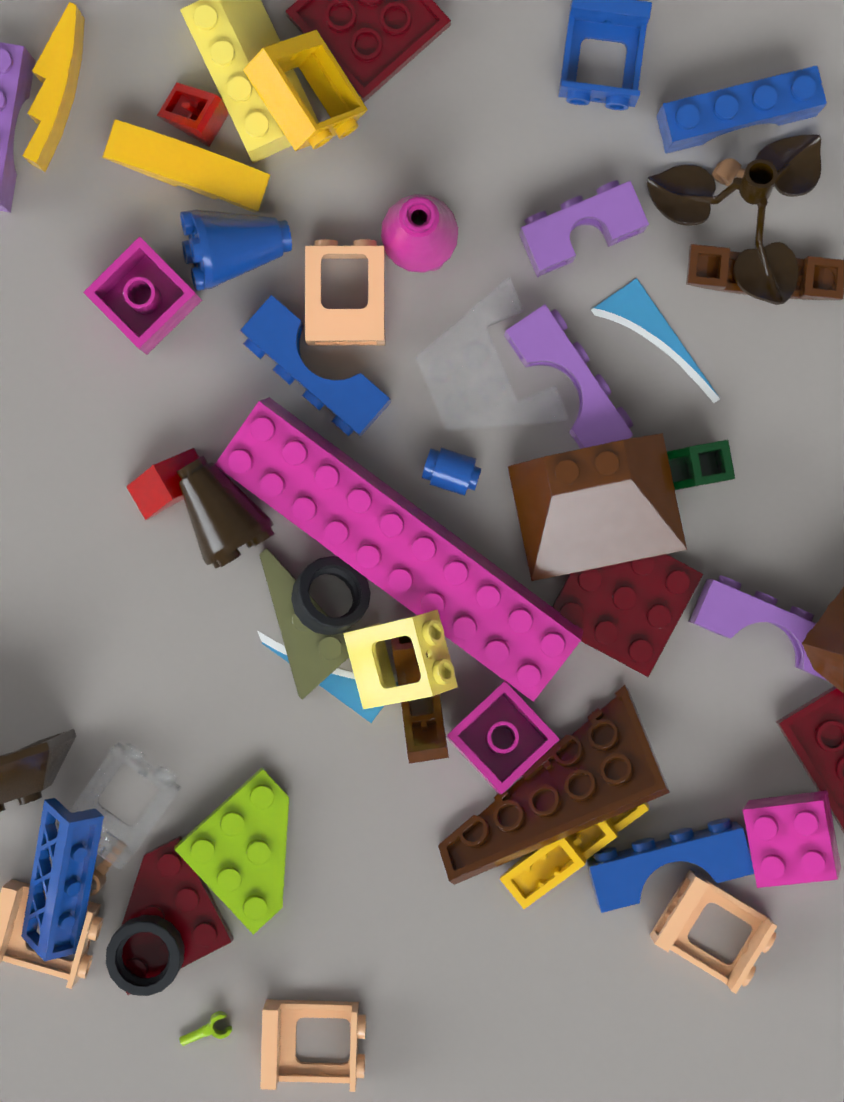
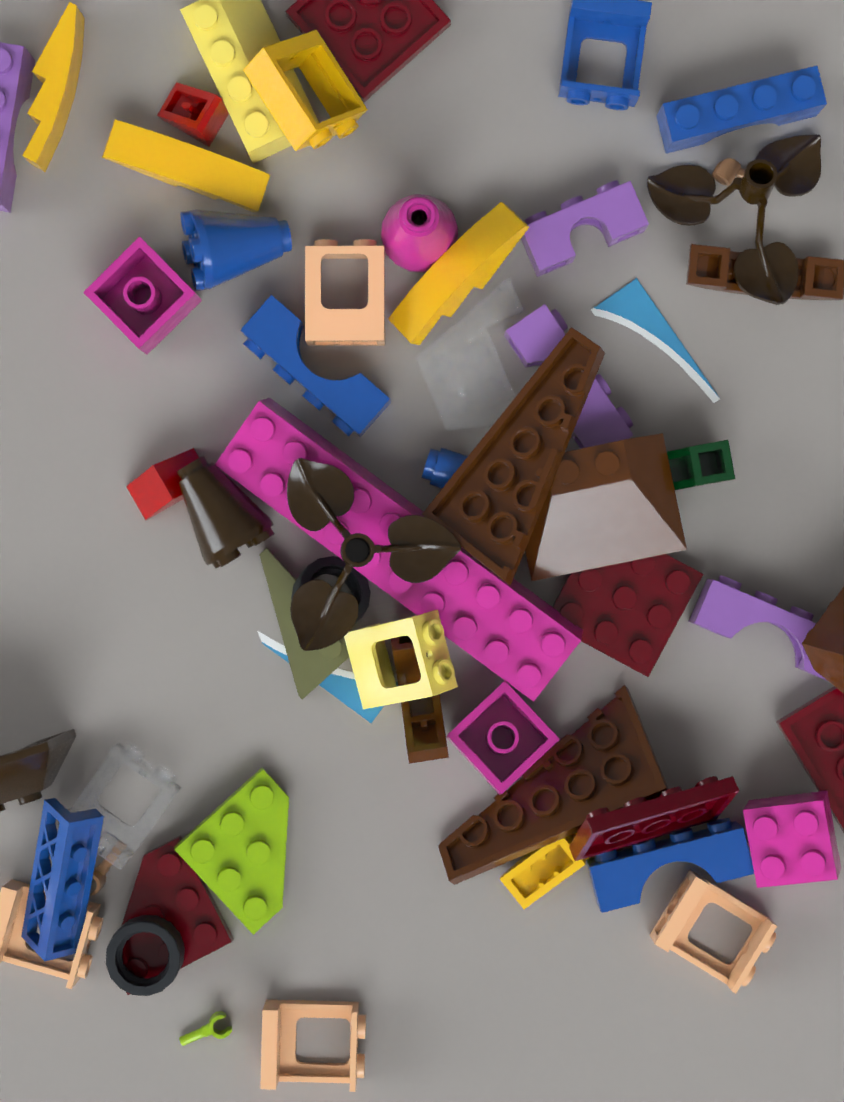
(417, 550): none -> dark brown plant
(463, 266): none -> yellow slope
(507, 476): none -> reddish brown wing
(649, 819): none -> dark red plate

